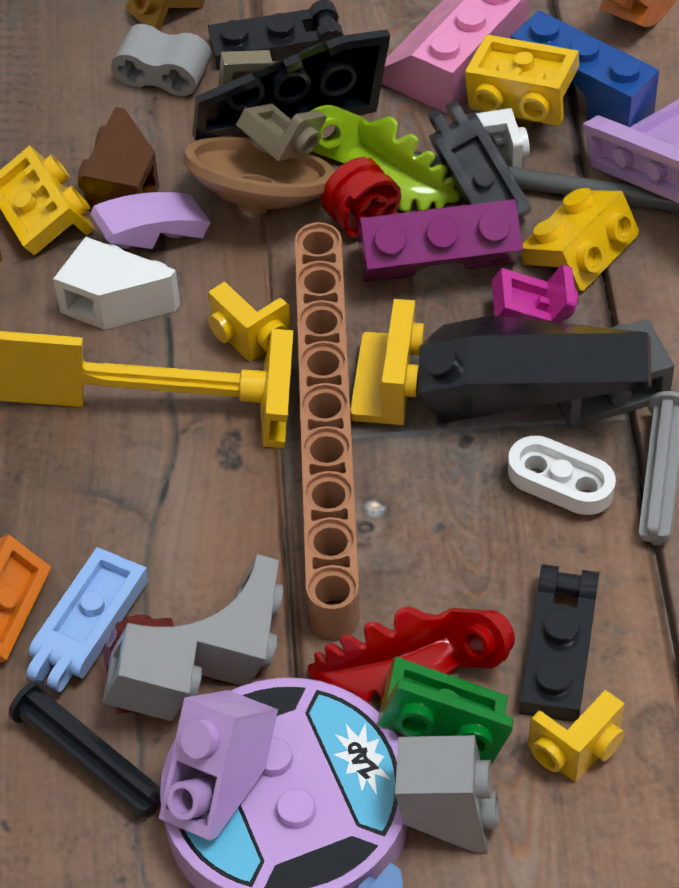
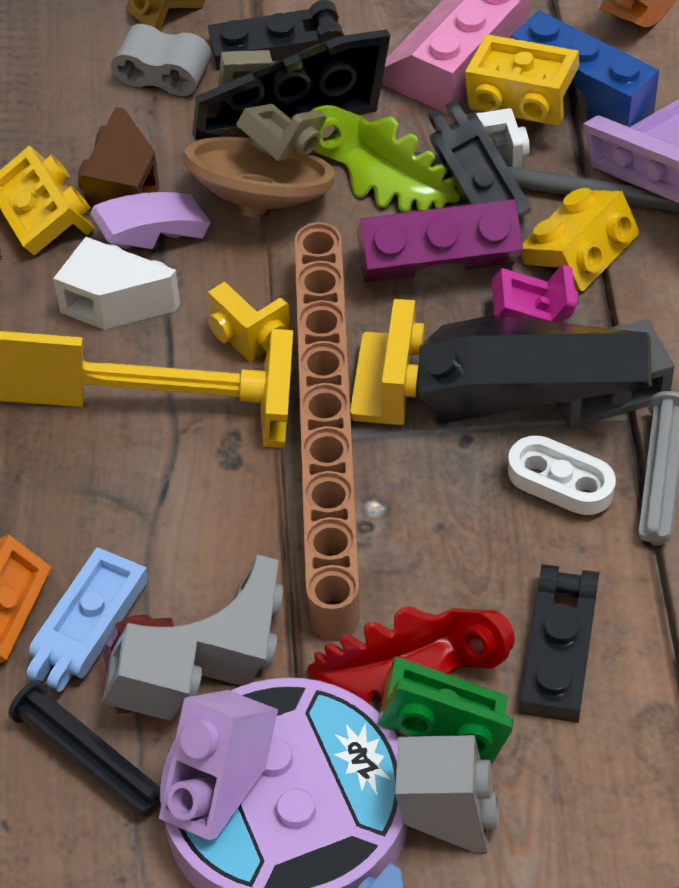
(359, 191): red wheel -> none
(590, 737): yellow bracket -> none

